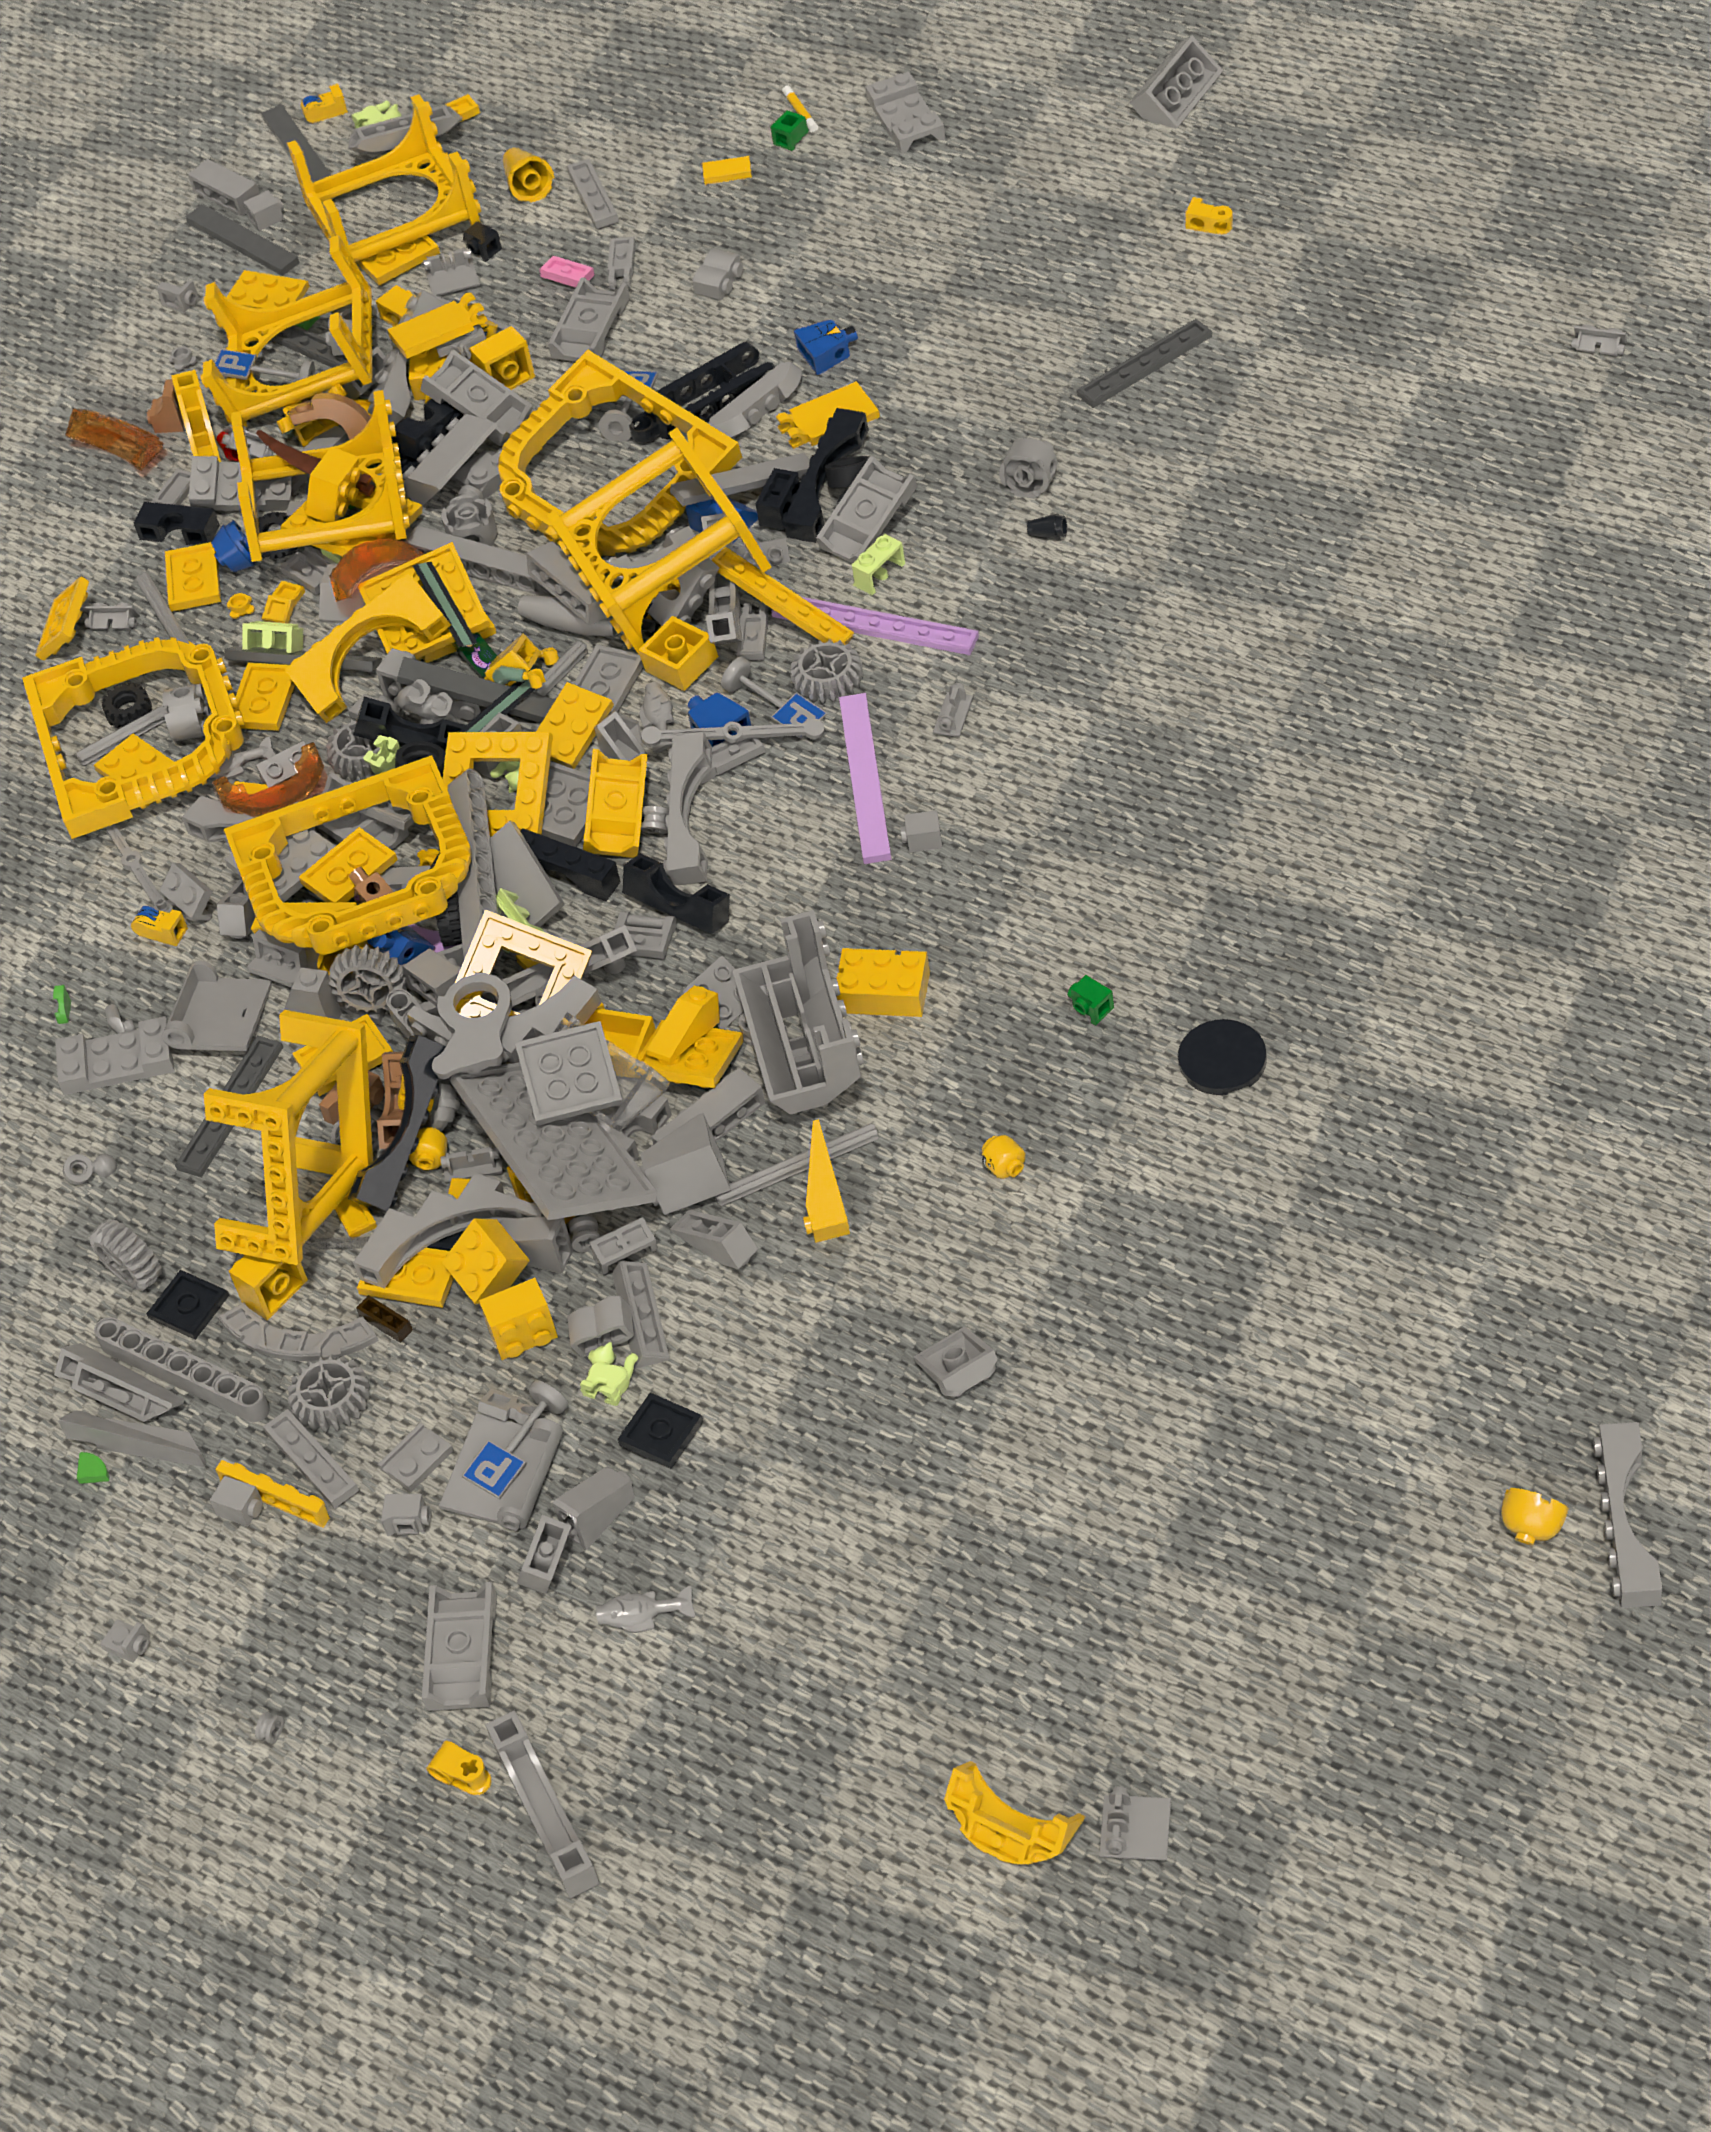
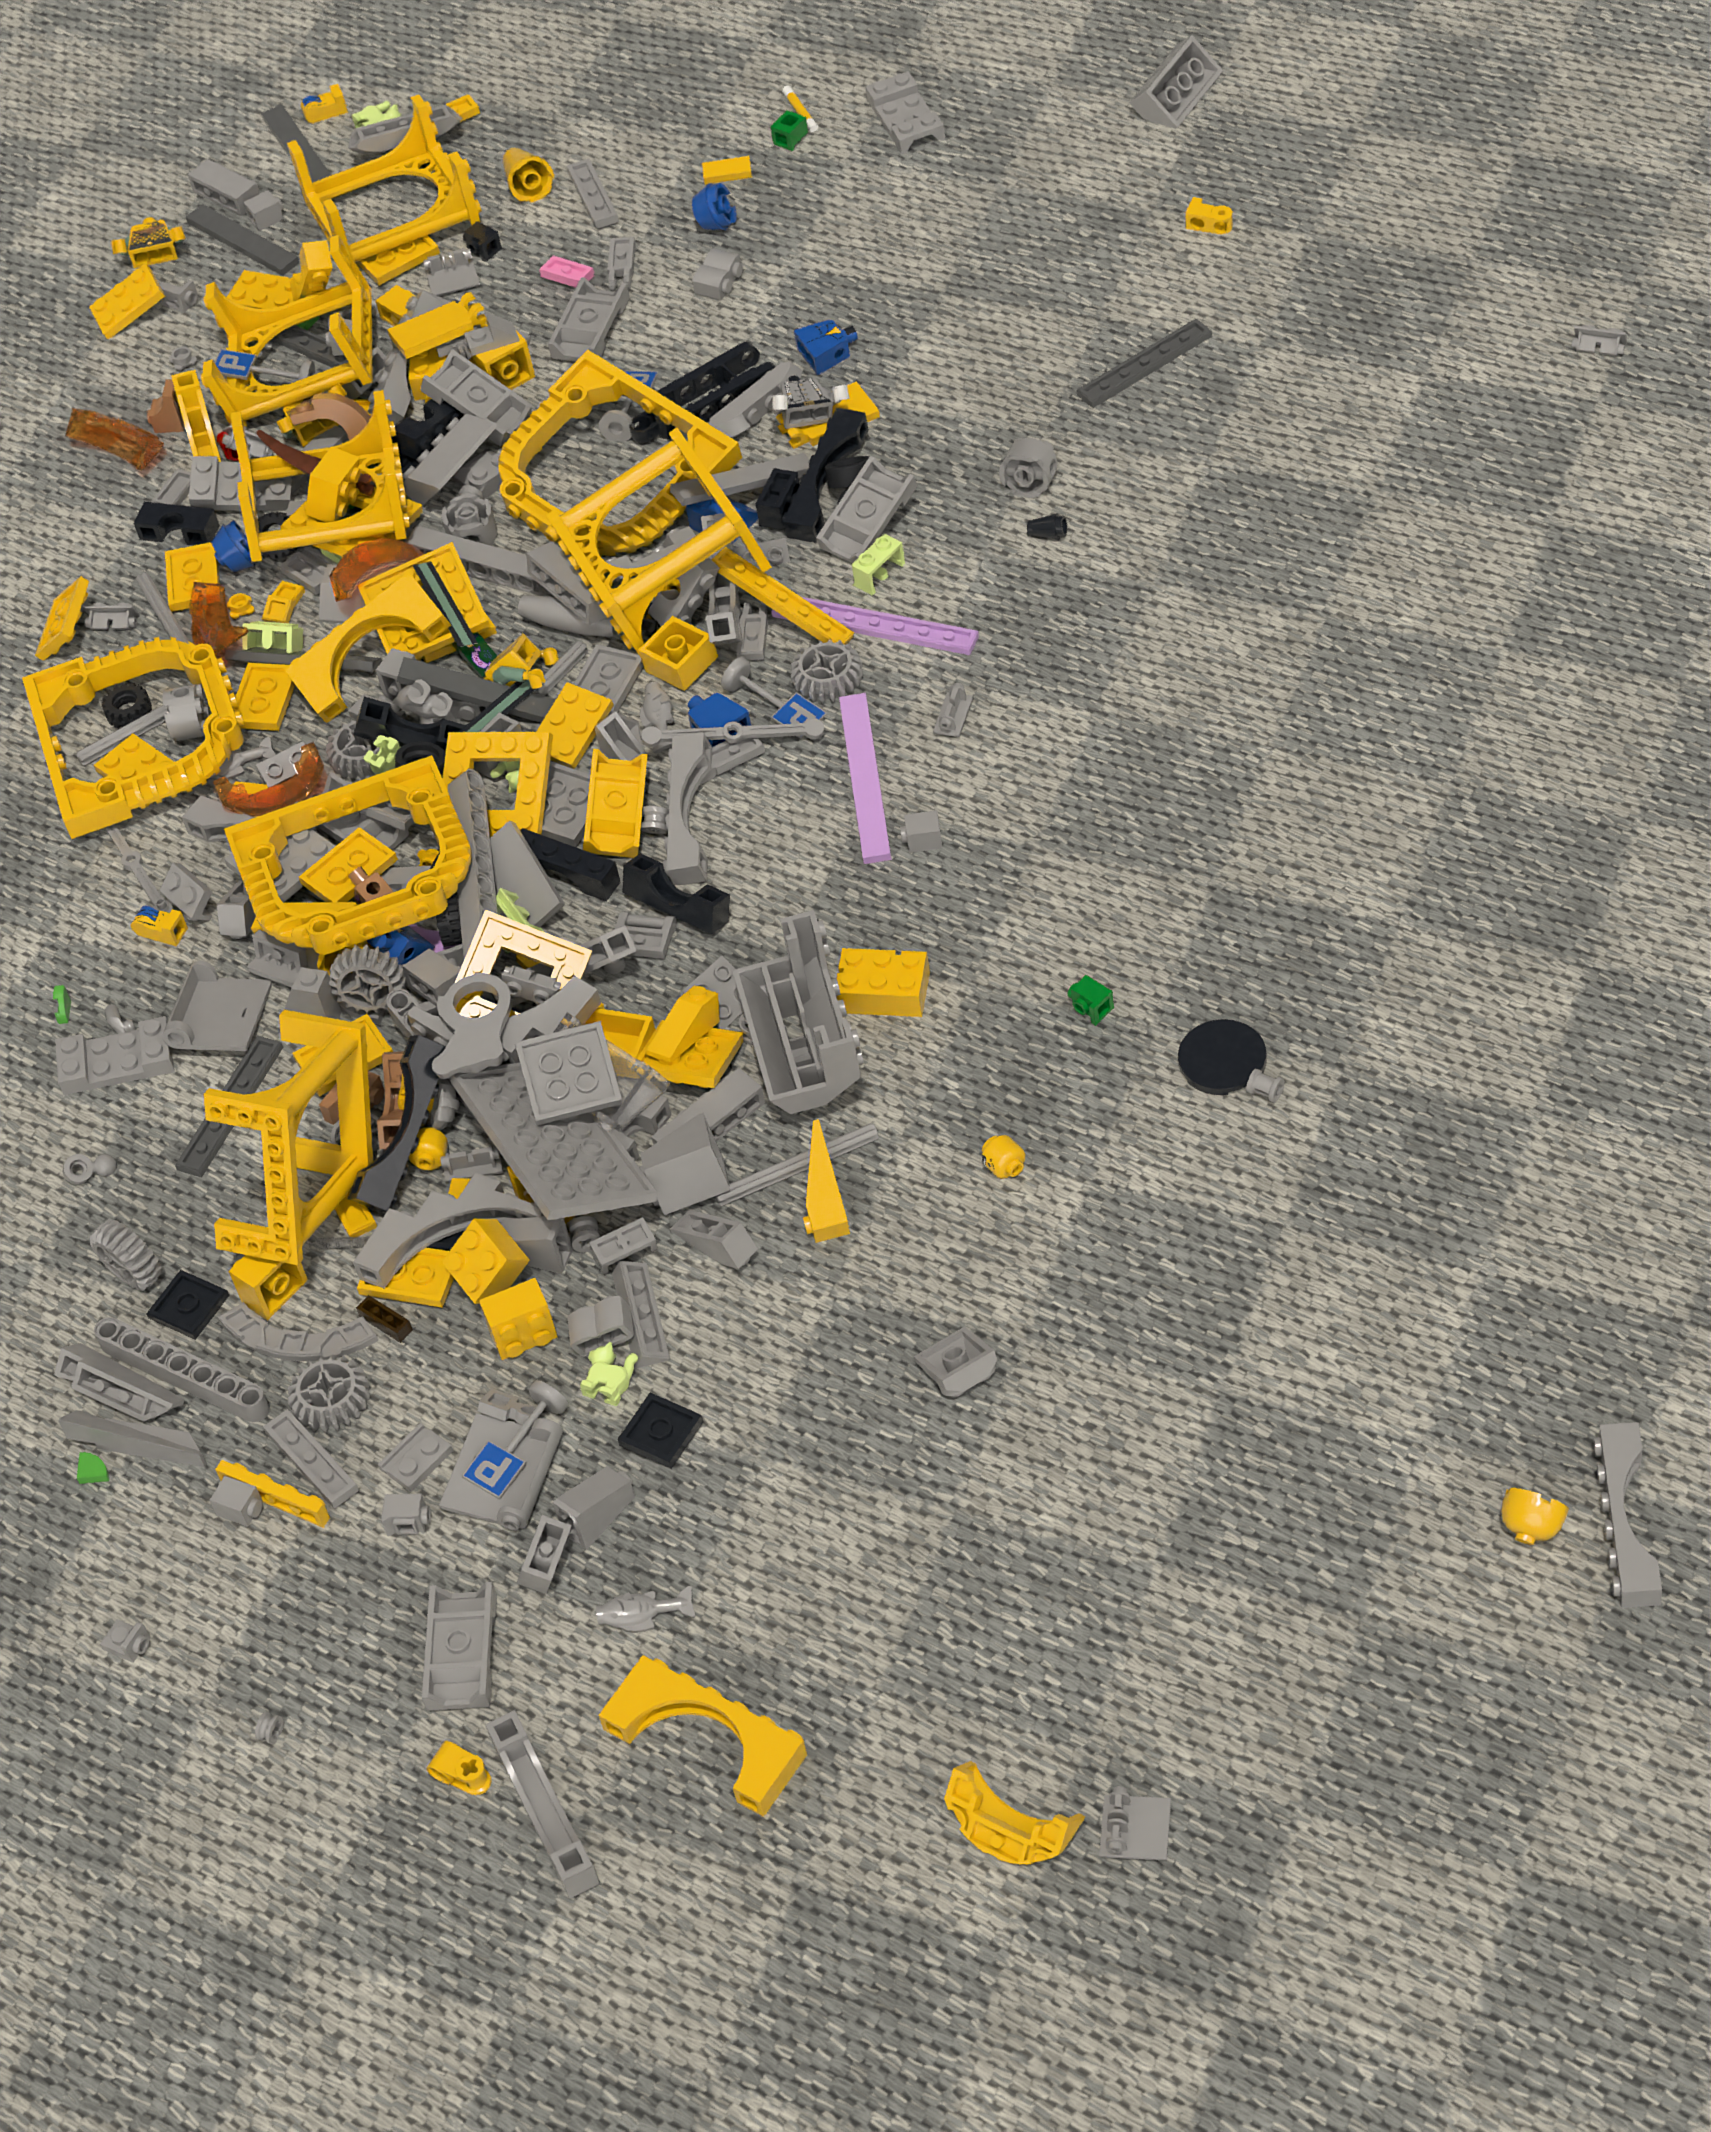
(127, 301): none -> yellow plate
(150, 243): none -> torso
(211, 618): none -> clear orange windscreen
(315, 270): none -> yellow arch
(495, 335): none -> light grey slope
(521, 986): none -> light grey hinge
(657, 1693): none -> yellow arch
(713, 208): none -> blue cone
(806, 402): none -> light grey torso
(1265, 1085): none -> light grey bush

